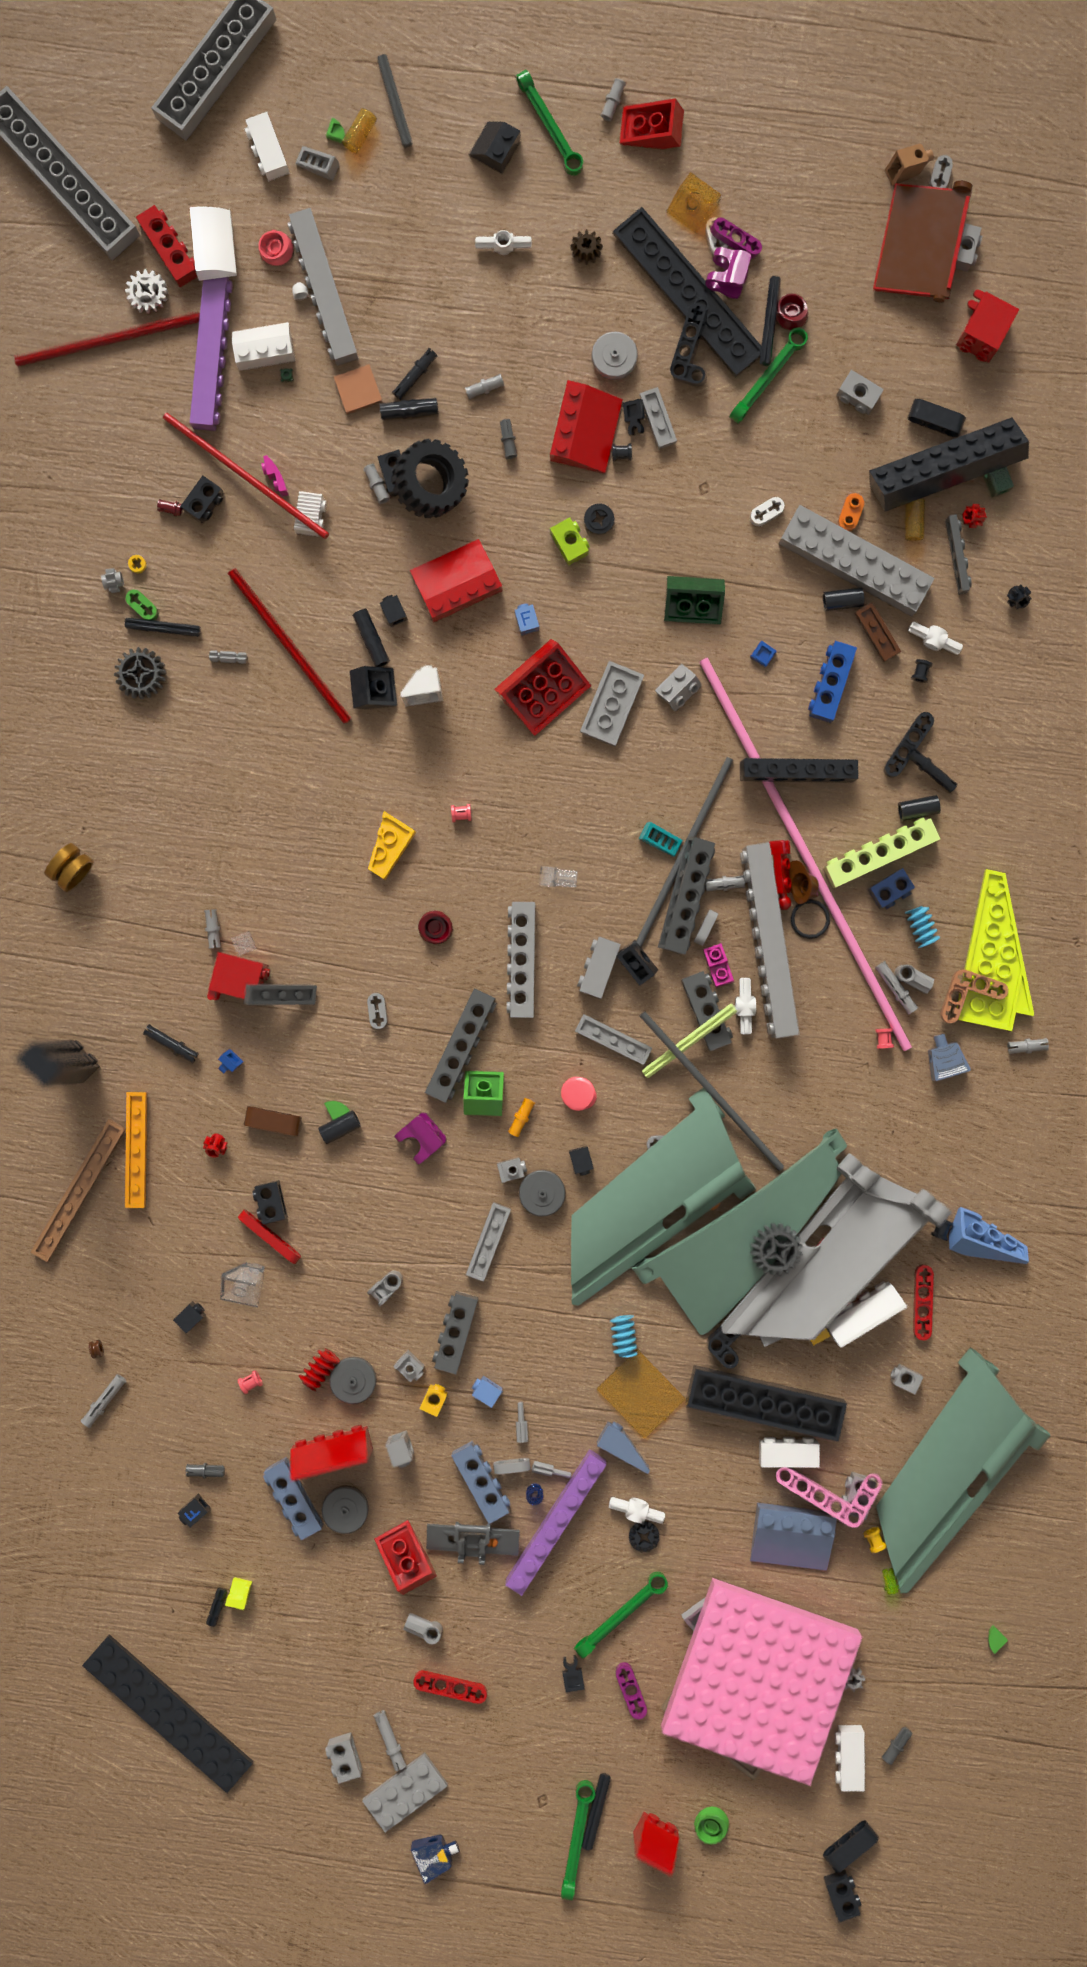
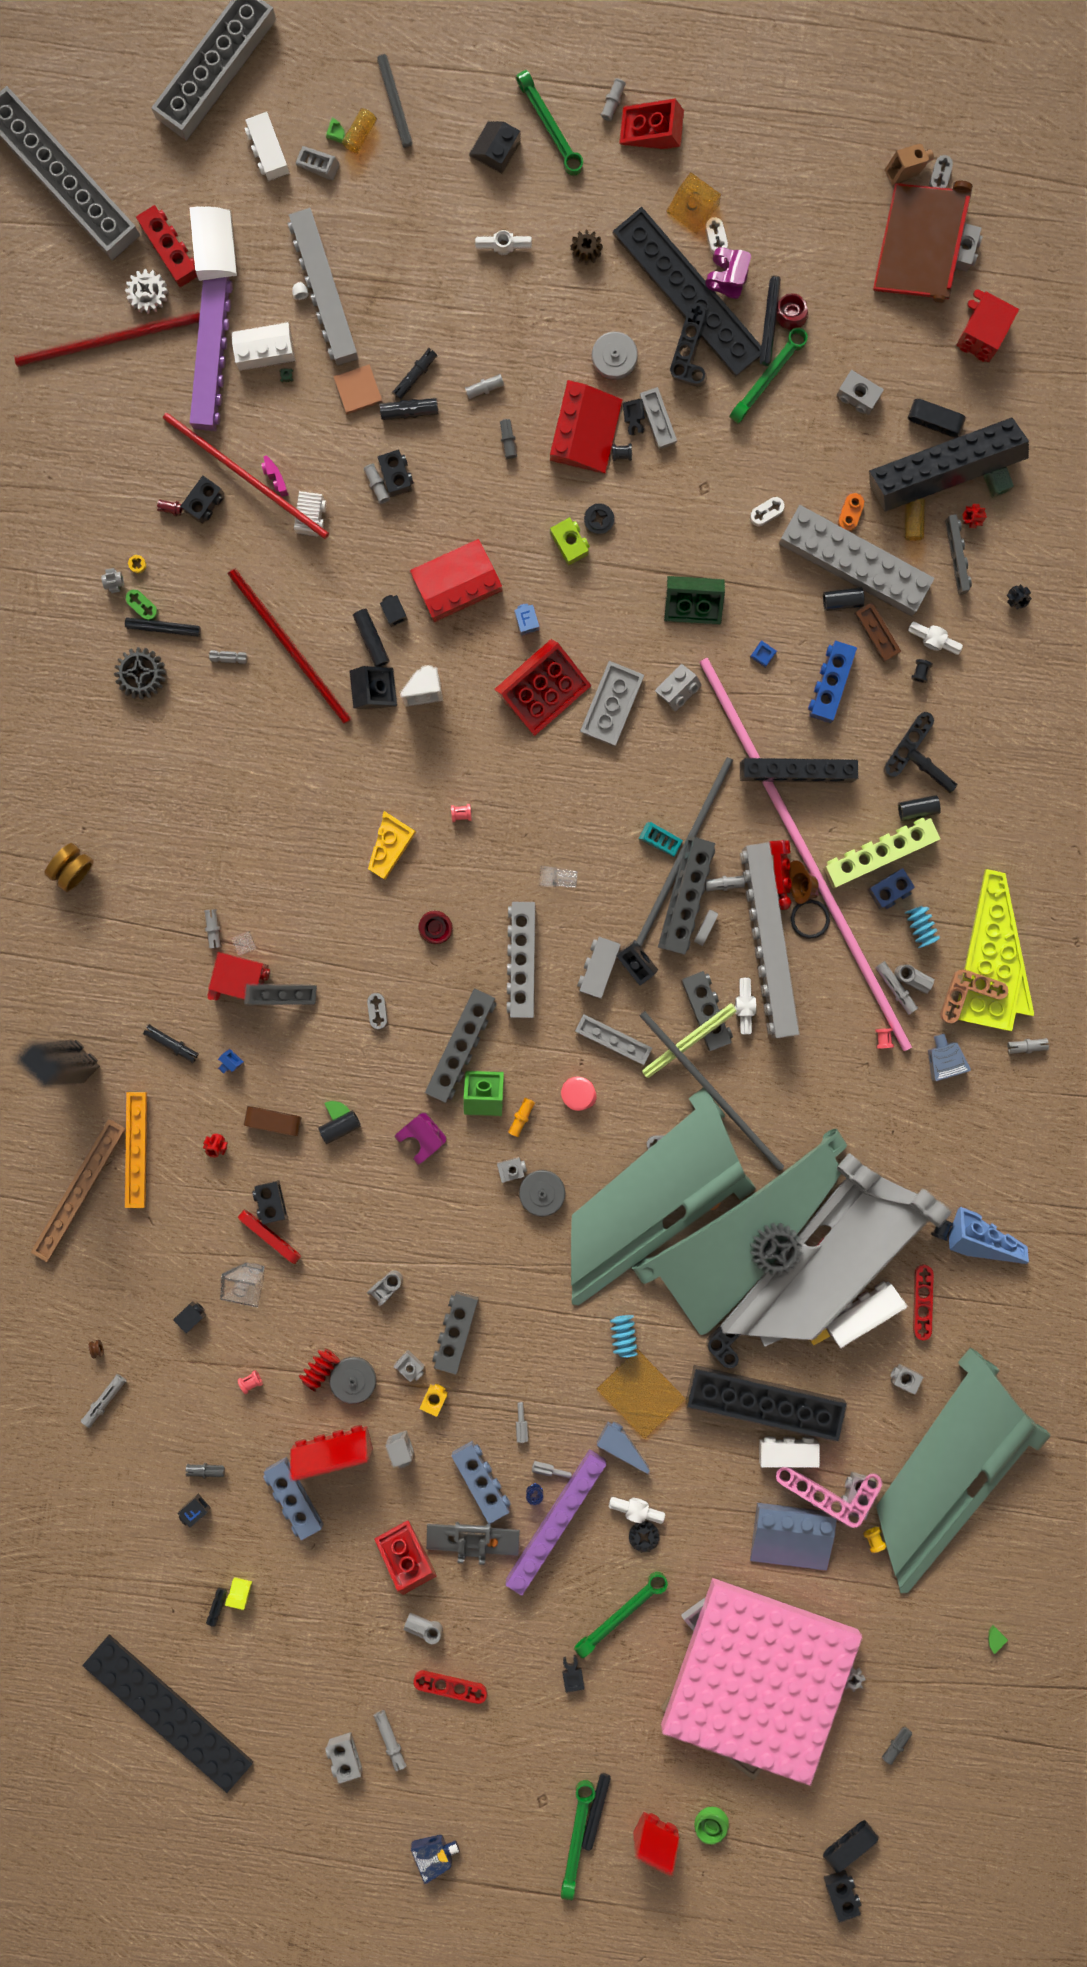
(275, 247): coral piece -> none
(345, 1509): dark grey wheel -> none
(405, 1792): light grey plate -> none
(445, 462): black tyre -> none
(486, 1391): medium blue brick -> none
(488, 1241): light grey plate -> none
(511, 1466): light grey beam -> none
(581, 1160): black brick -> none
(631, 1705): magenta beam -> none
(718, 965): dark pink slope -> none
(727, 239): magenta beam -> none
(850, 1758): white brick -> none
(890, 1581): clear neon green pin -> none

